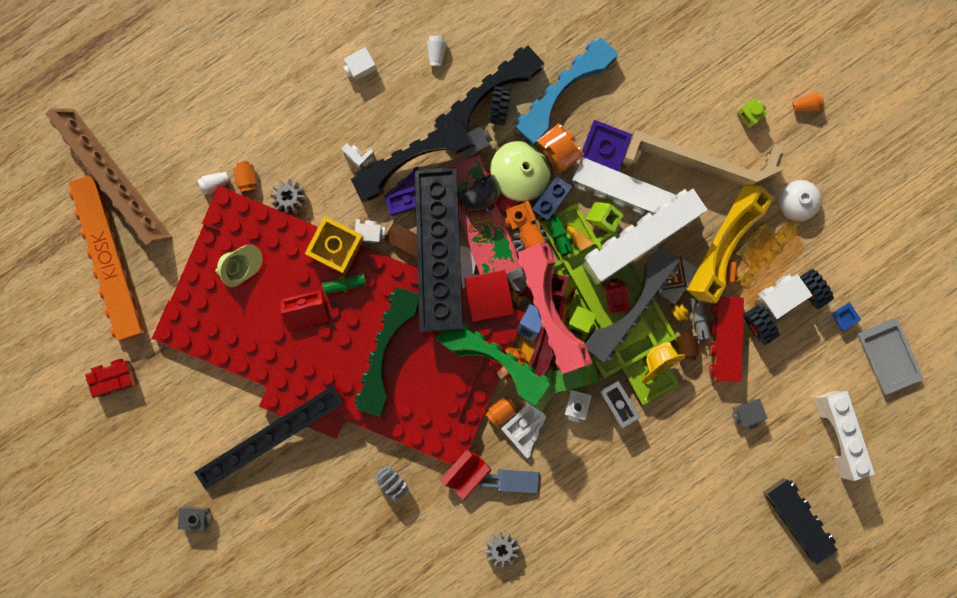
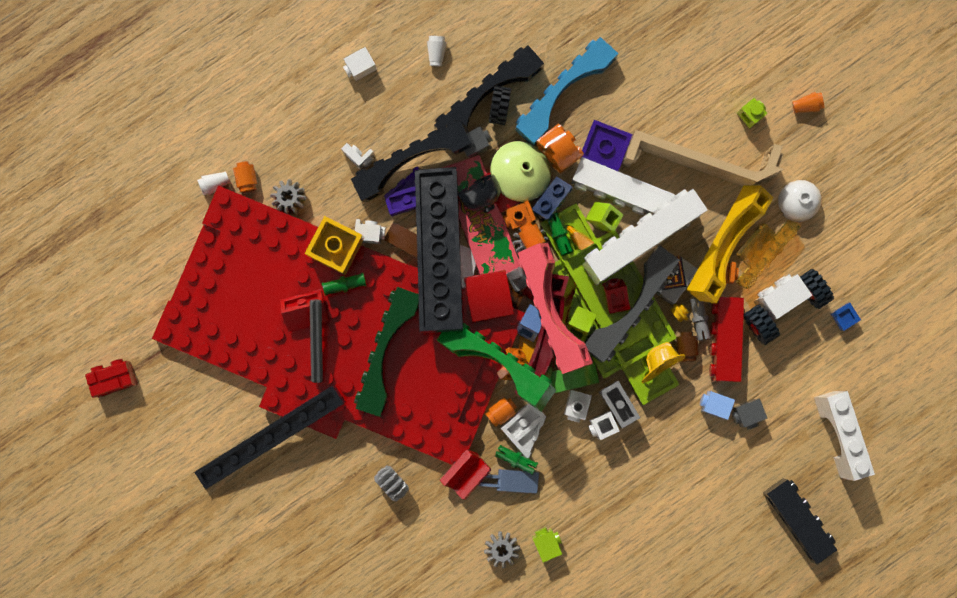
(107, 259): orange brick -> none
(108, 175): medium nougat plate -> none
(194, 518): dark grey brick -> none
(239, 265): yellowish green piece -> none
(316, 341): none -> dark grey axle
(516, 459): none -> green pin
(547, 543): none -> lime brick
(603, 426): none -> white brick
(716, 405): none -> light blue brick
(890, 356): light grey piece -> none

